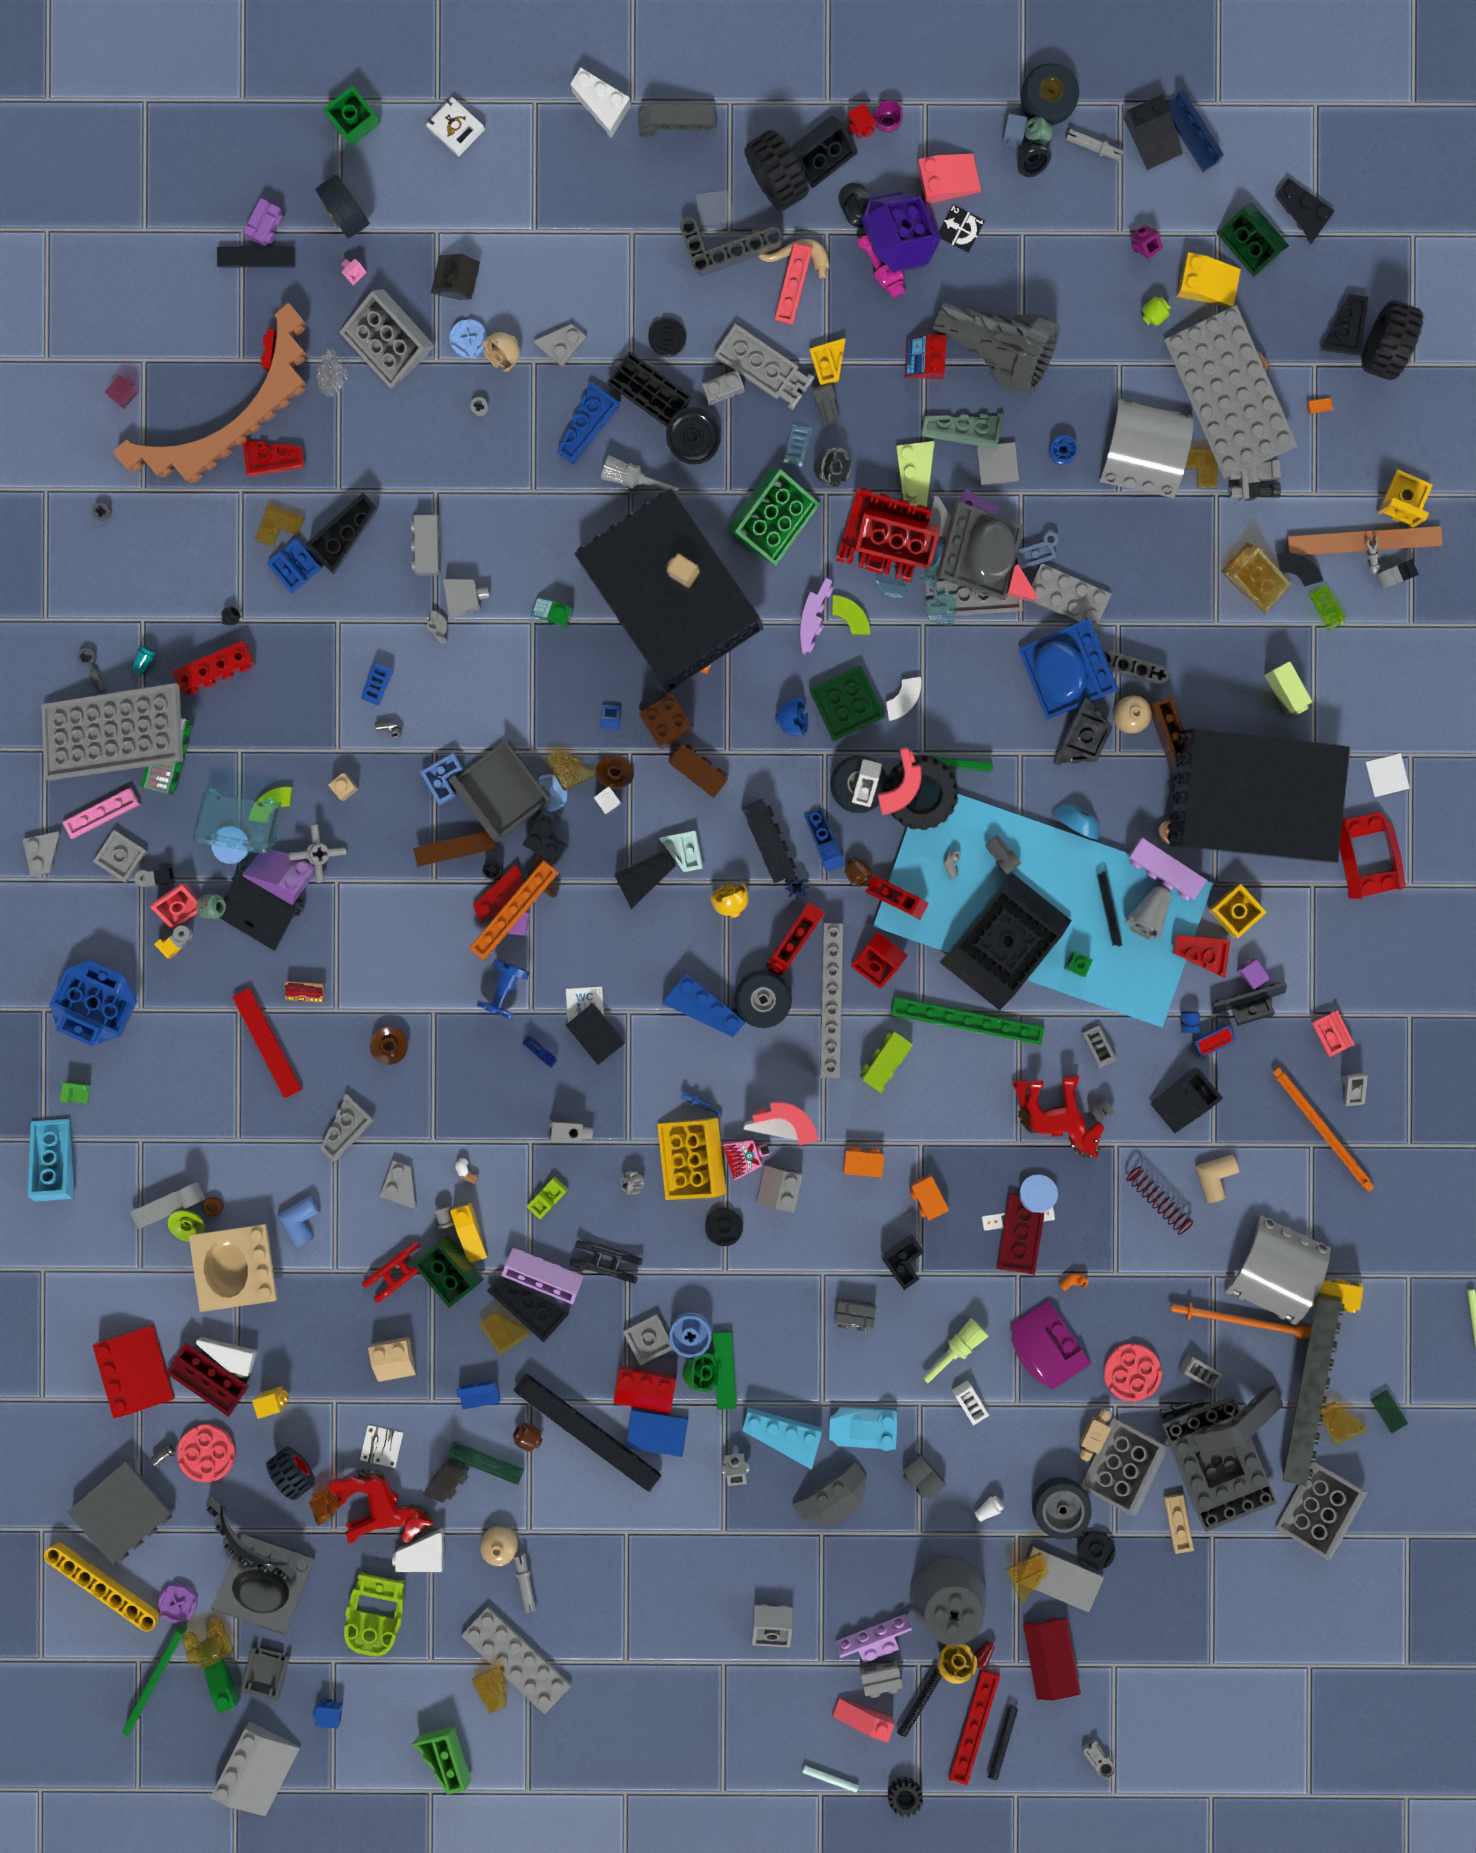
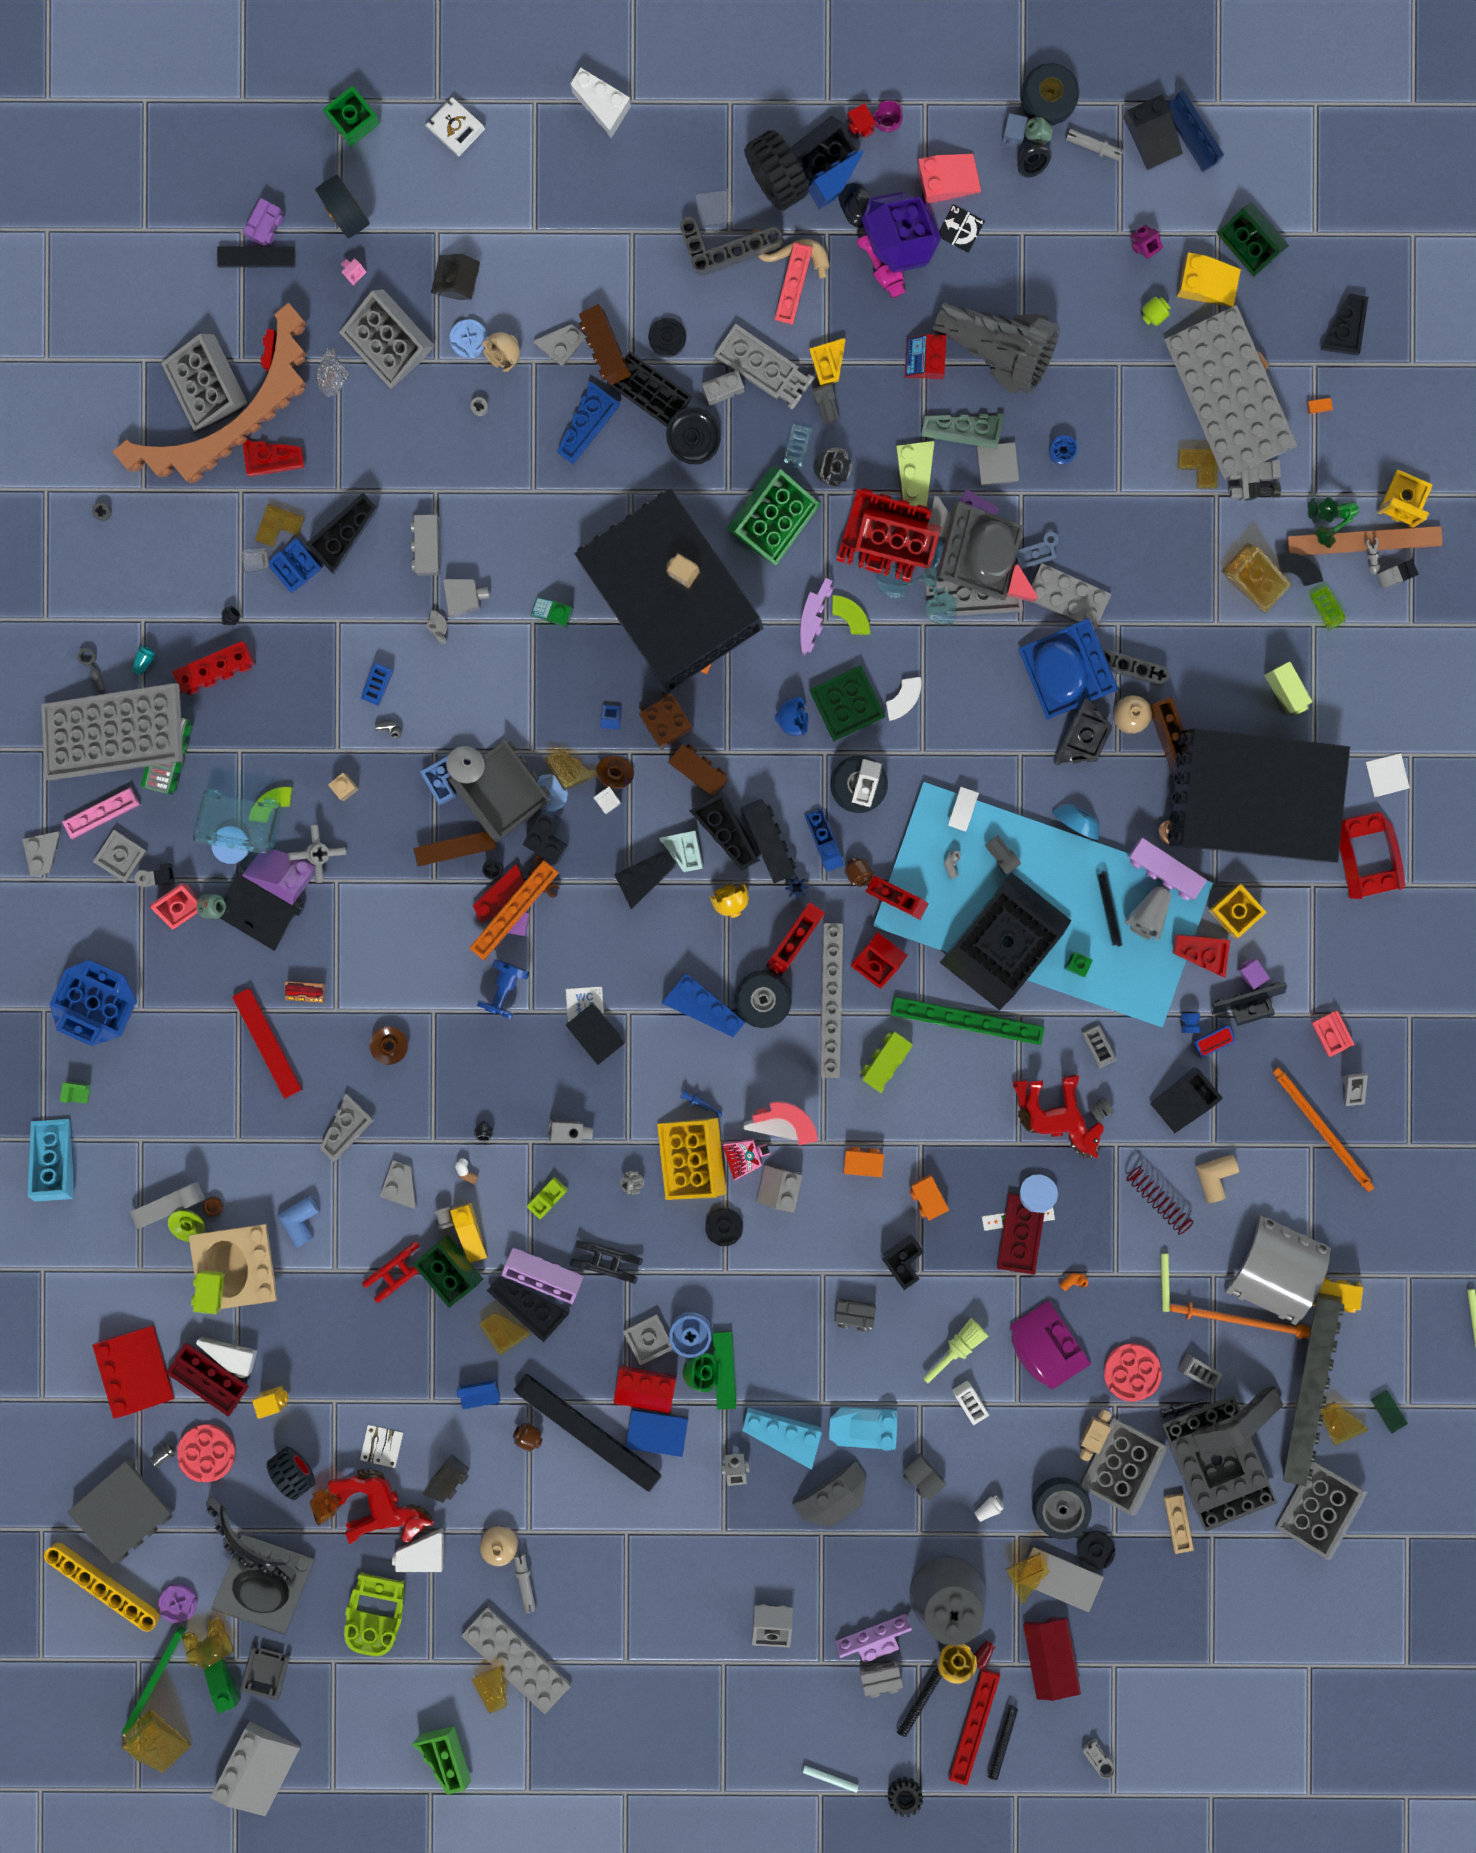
(122, 391): clear pink brick -> none
(154, 1742): none -> clear yellow slope
(175, 942): leg -> none
(204, 381): none -> light grey slope
(208, 1292): none -> lime brick
(255, 560): none -> clear brick
(328, 1714): blue brick -> none
(392, 1359): tan slope -> none
(462, 772): none -> light grey dish
(483, 1131): none -> black plate
(485, 1462): clear green tile -> none
(539, 1051): clear blue piece -> none
(605, 345): none -> reddish brown brick
(630, 475): light grey piece -> none
(675, 117): dark grey beam -> none
(726, 829): none -> black wedge
(828, 185): none -> blue slope
(864, 1719): coral slope -> none
(905, 792): coral arch -> none
(947, 794): black tyre -> none
(963, 809): none -> white slope
(966, 764): green tile -> none
(1148, 449): light grey hinge -> none
(1165, 1282): none -> yellowish green bar
(1305, 209): black wing -> none
(1329, 510): none -> dark green plant
(1392, 340): black tyre -> none

